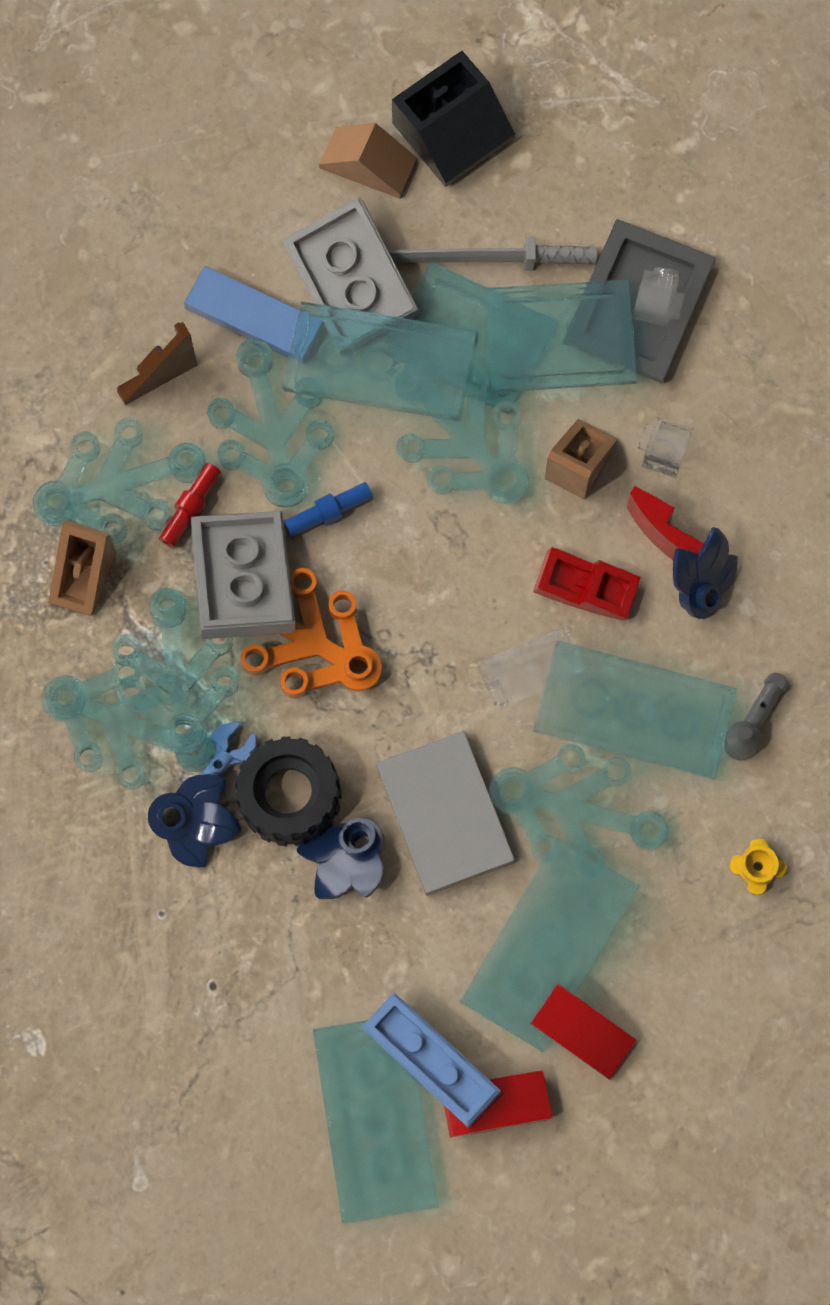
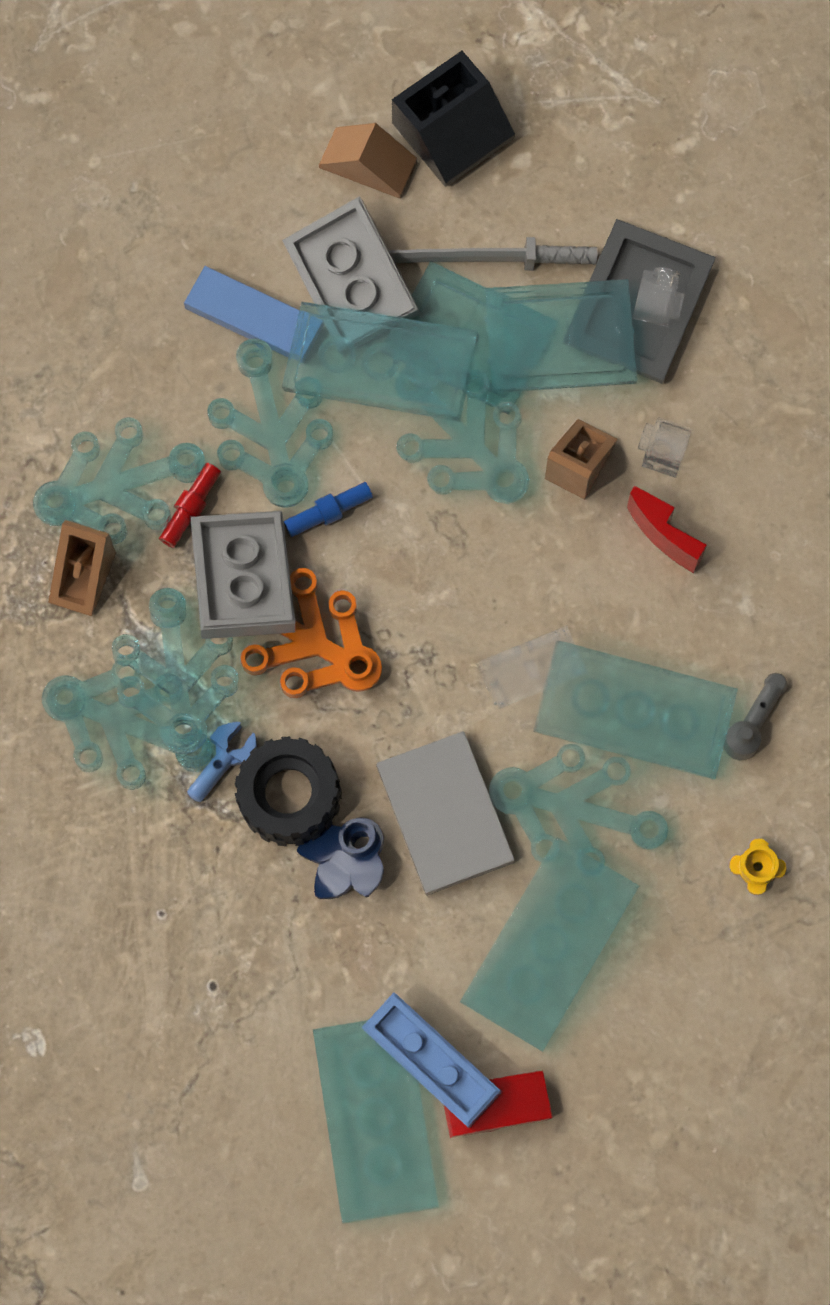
(161, 366): reddish brown tile -> none
(201, 820): dark blue plate -> none
(583, 1031): red slope -> none
(586, 585): red slope -> none
(704, 576): dark blue plate -> none

